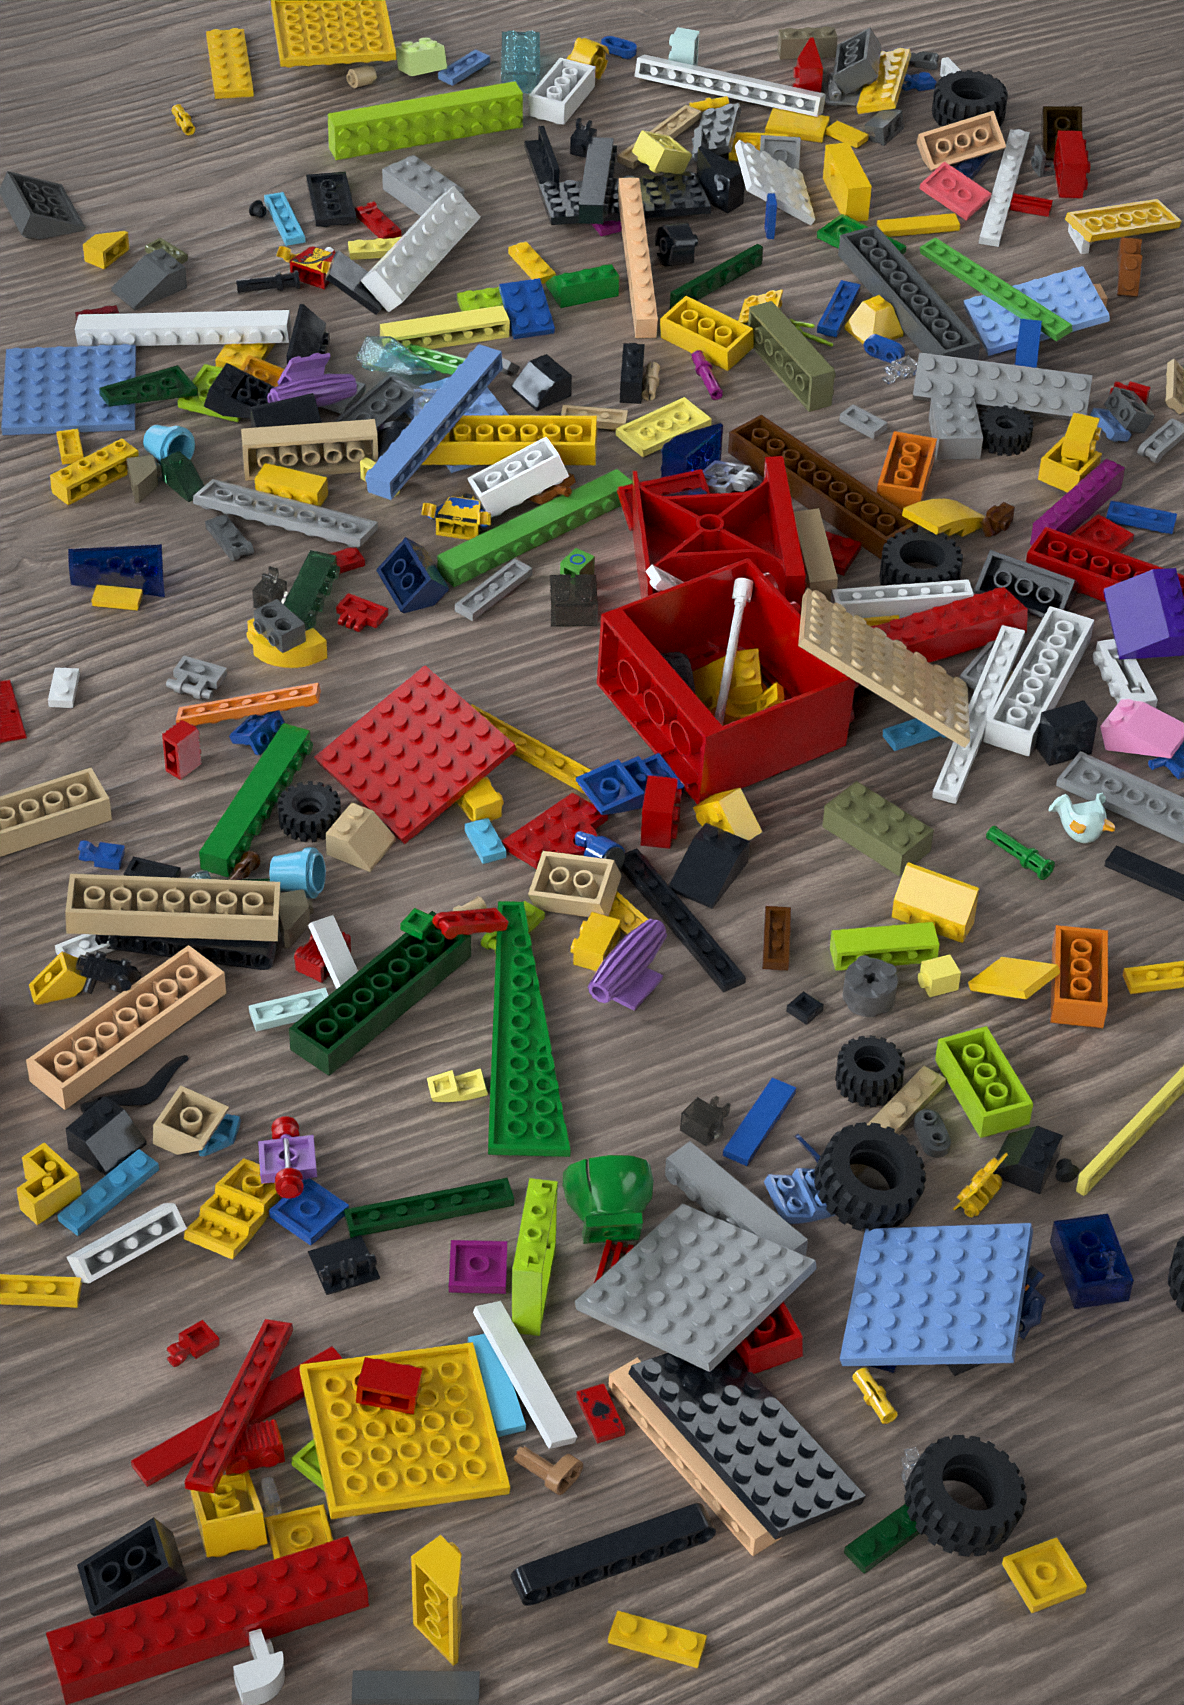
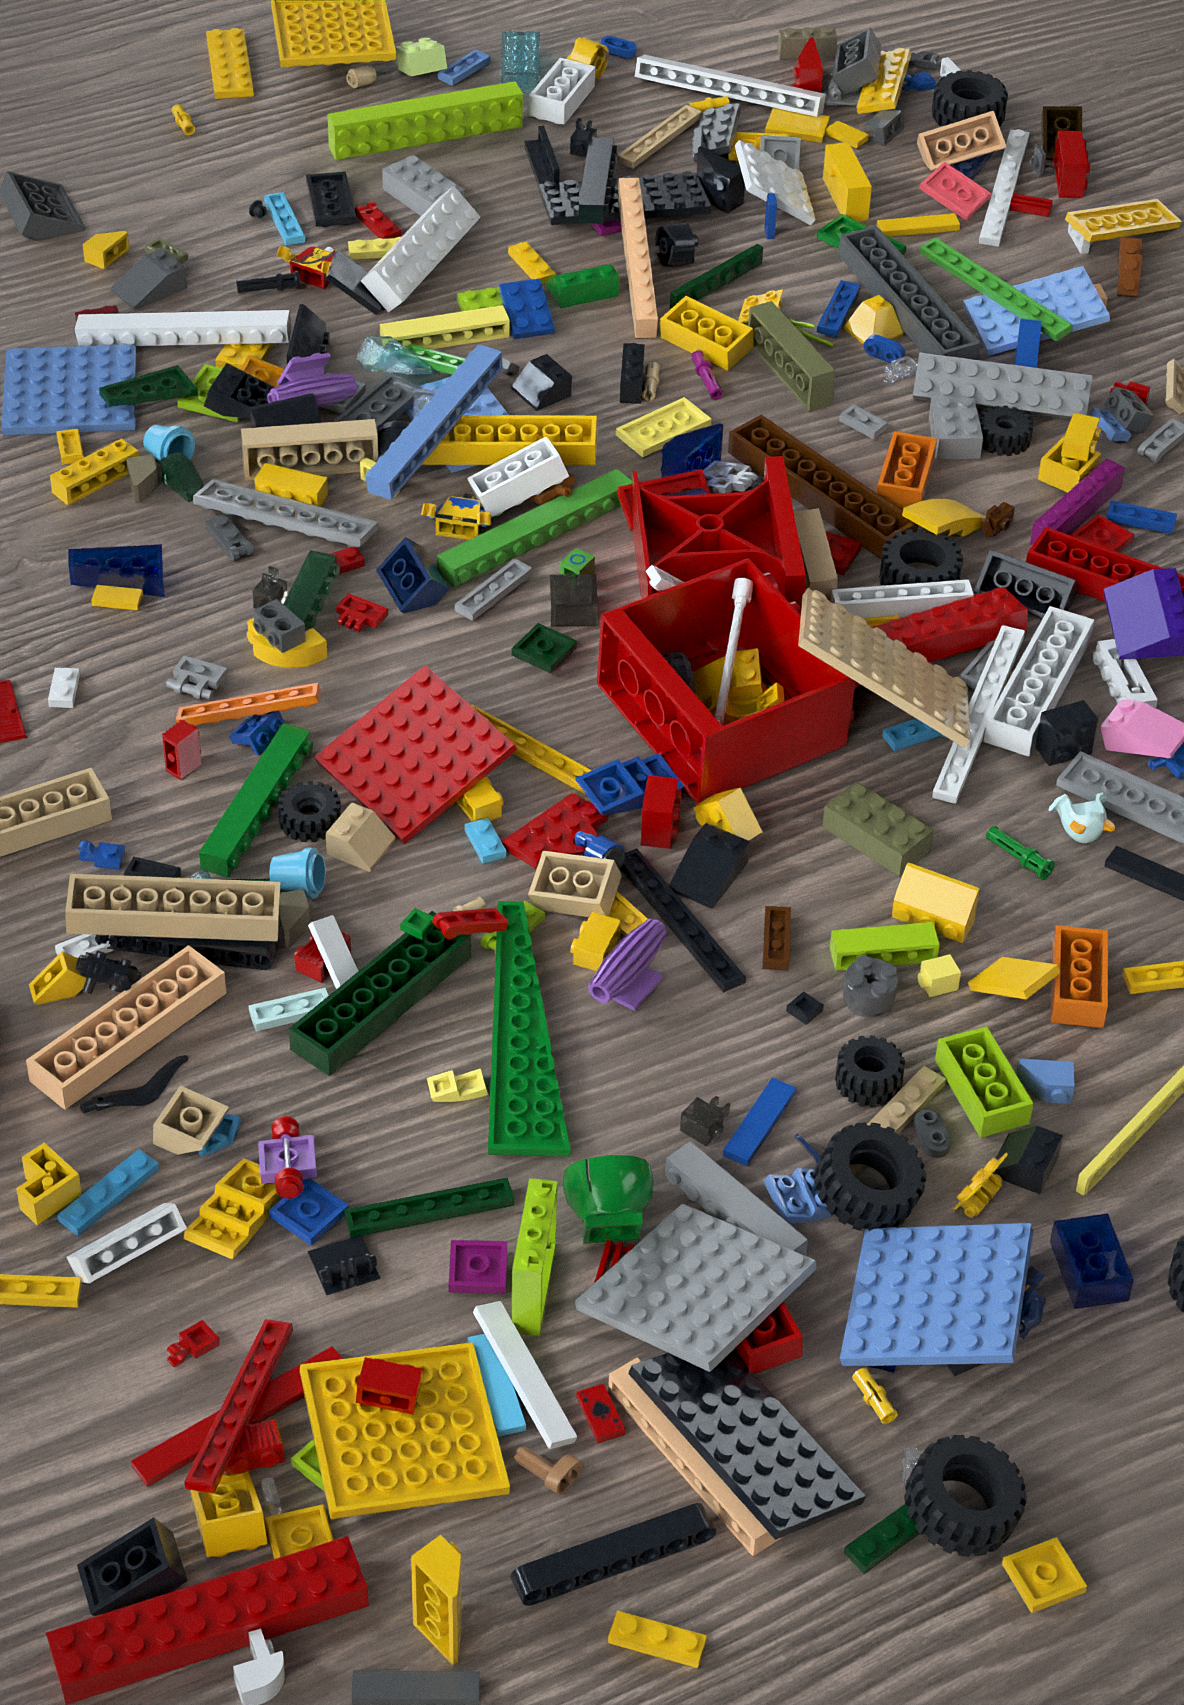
(104, 1136): black slope -> none
(249, 861): reddish brown pin -> none
(544, 648): none -> dark green plate
(606, 417): tan plate -> none
(661, 153): light yellow brick -> none
(684, 46): light aqua brick -> none
(1048, 1079): none -> medium blue slope
(1066, 1170): black piece -> none

